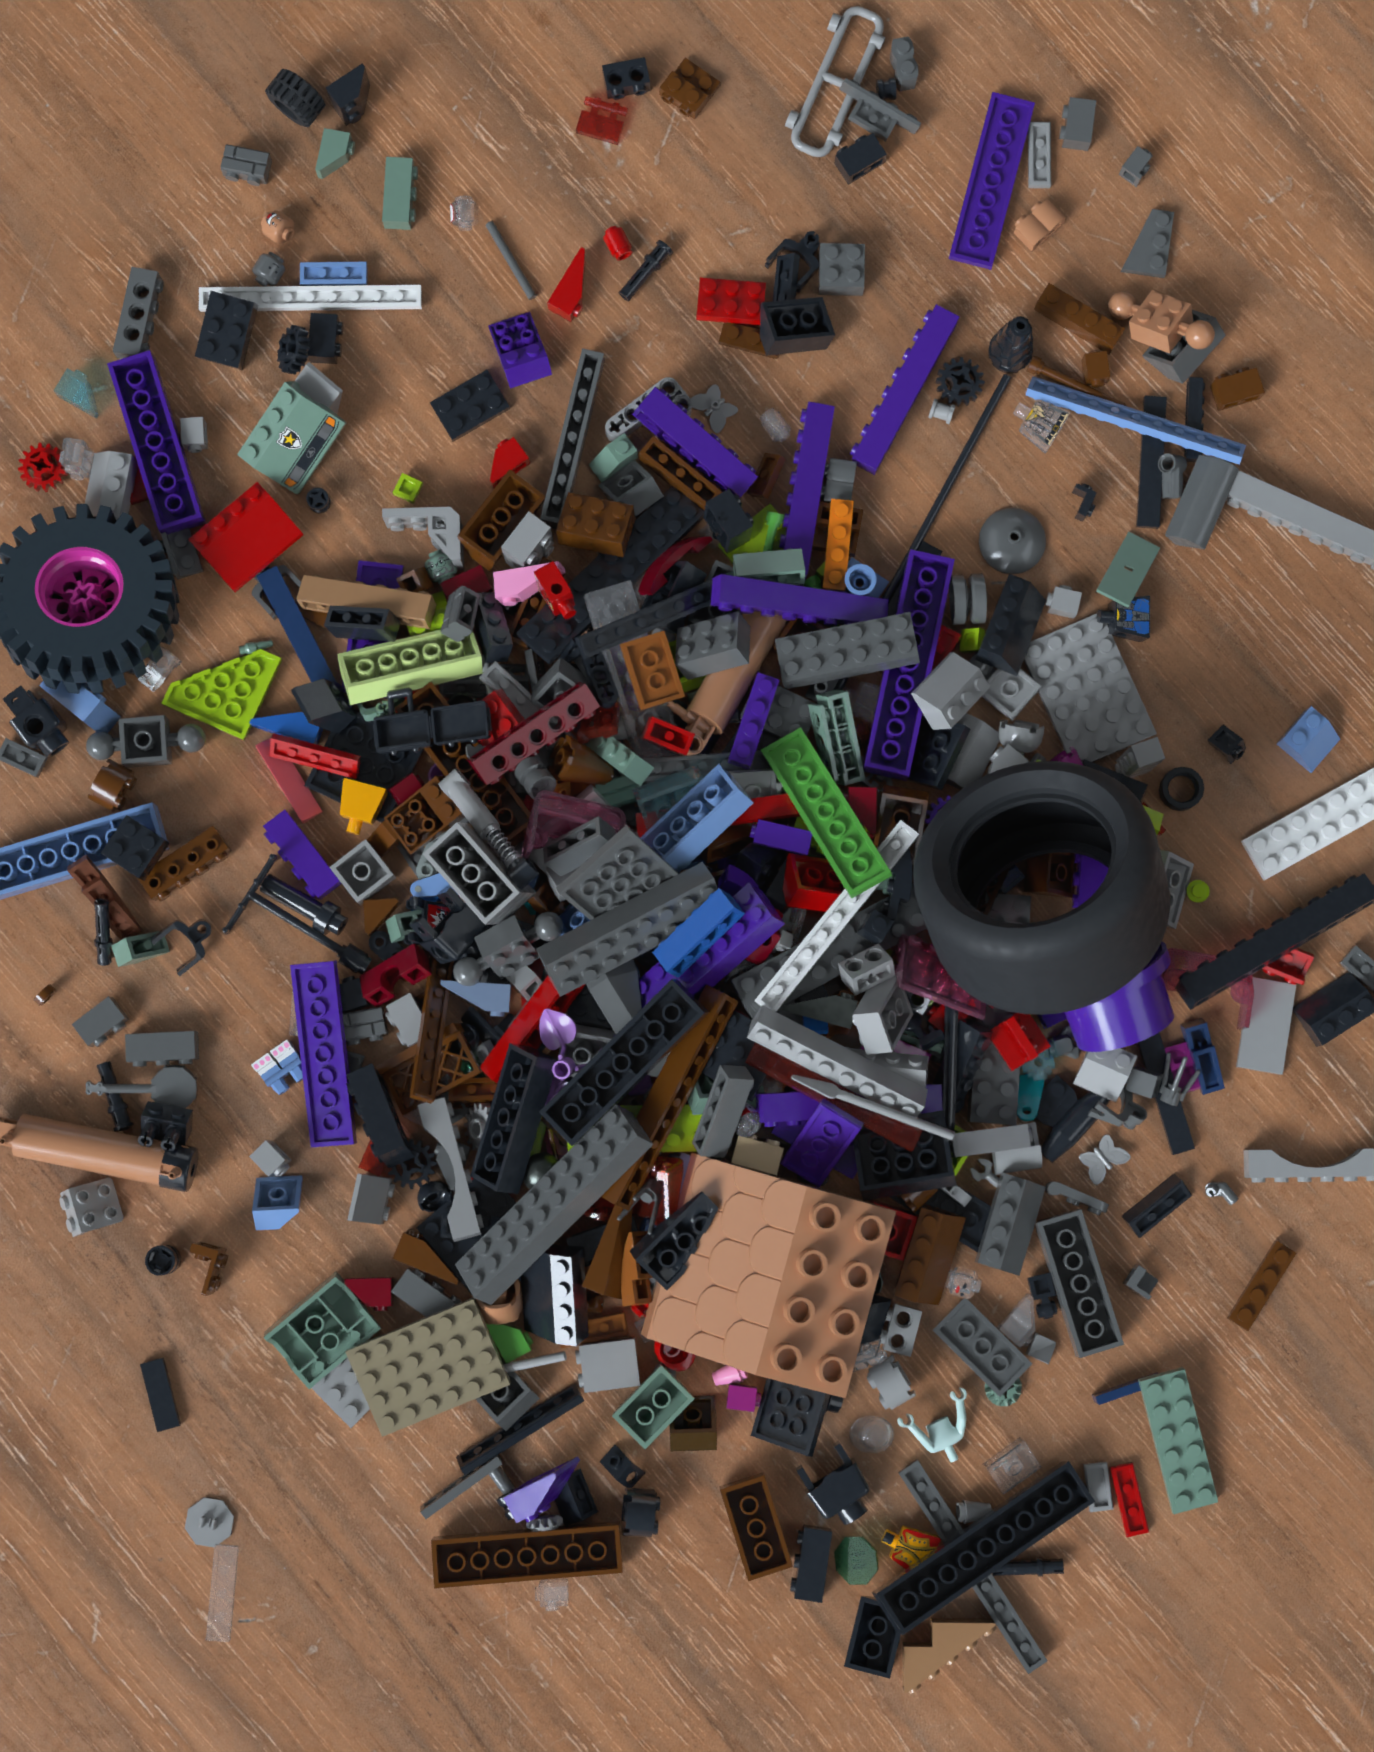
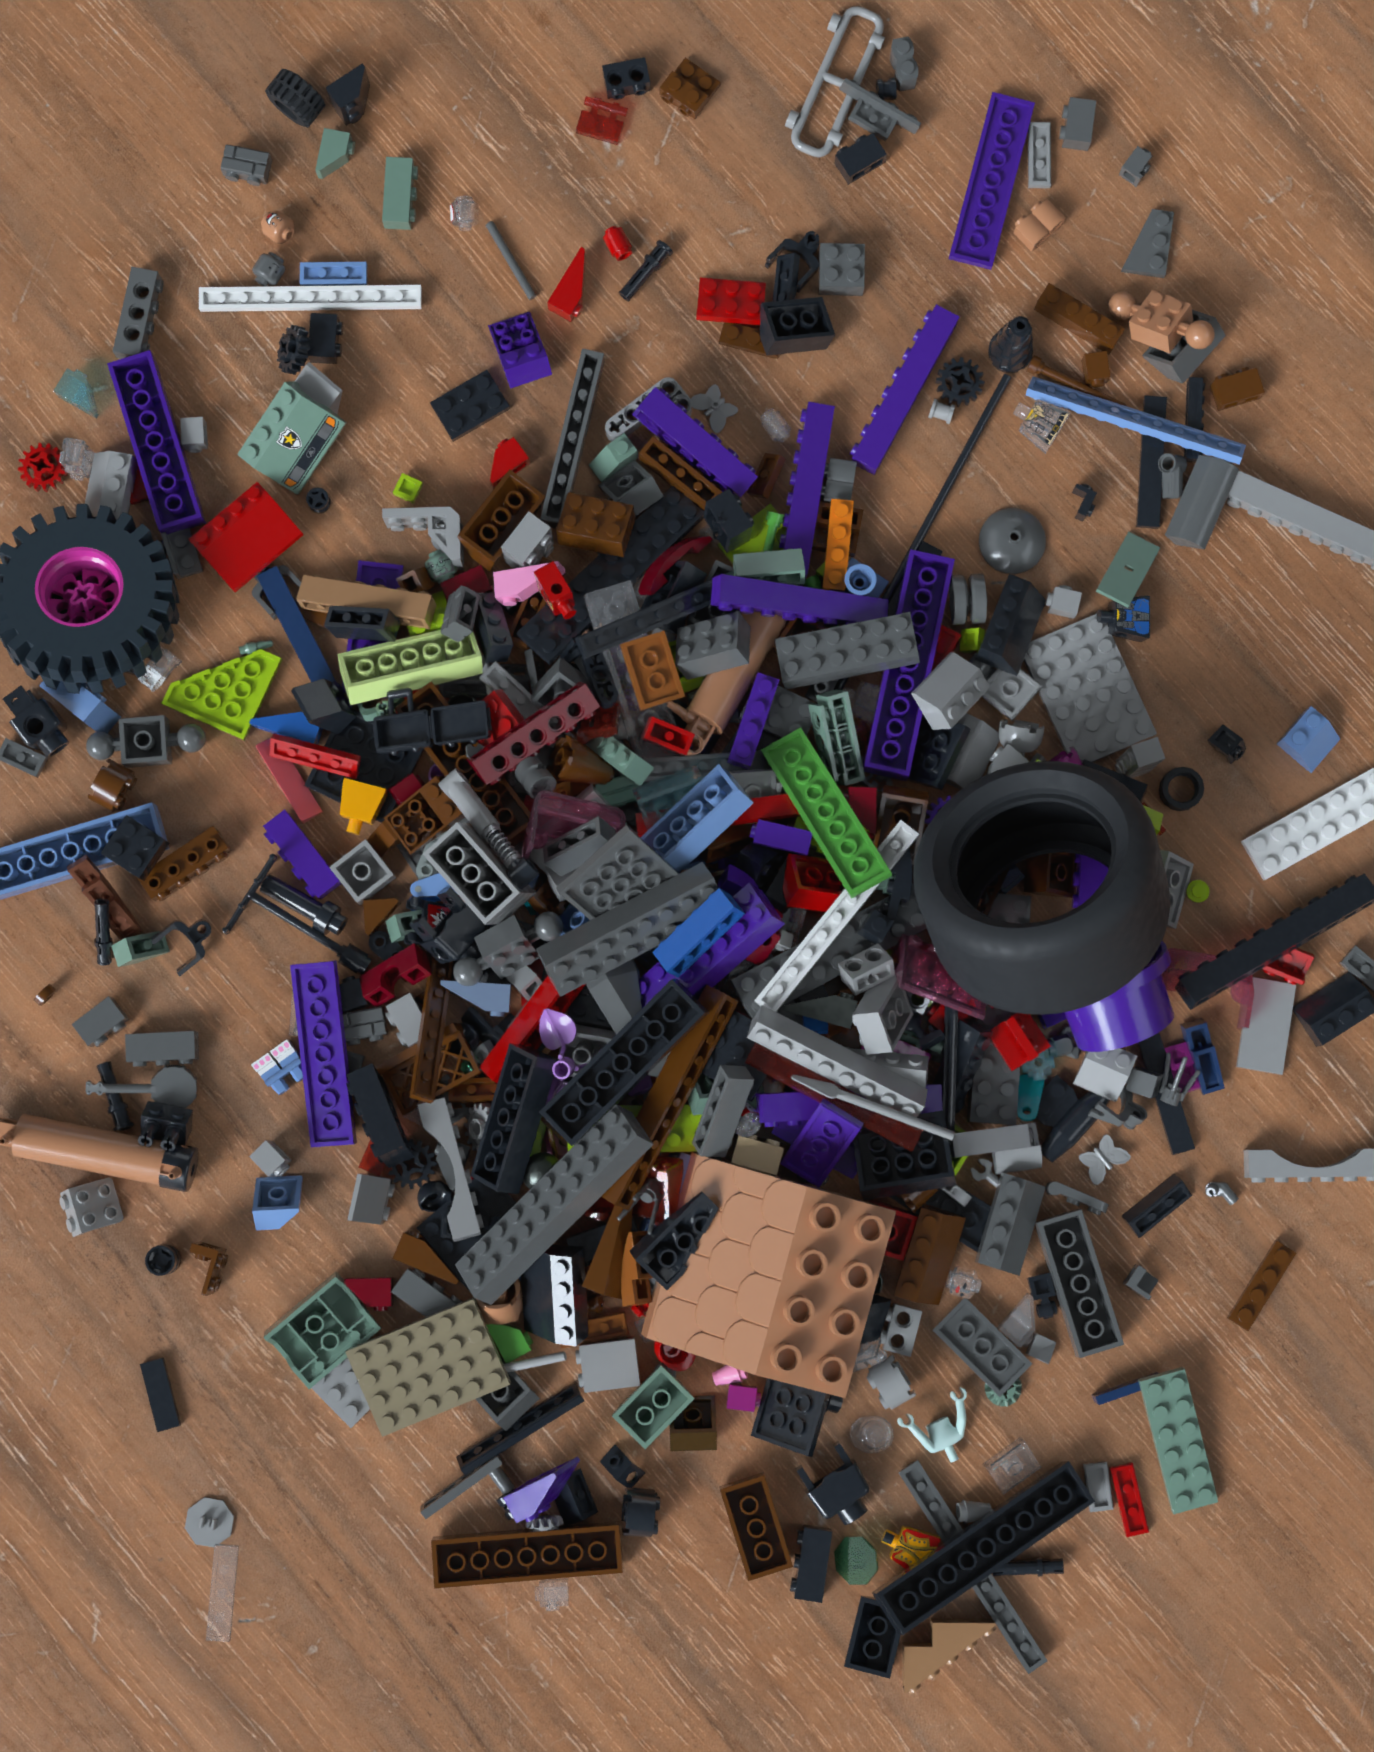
(226, 330): black brick -> none

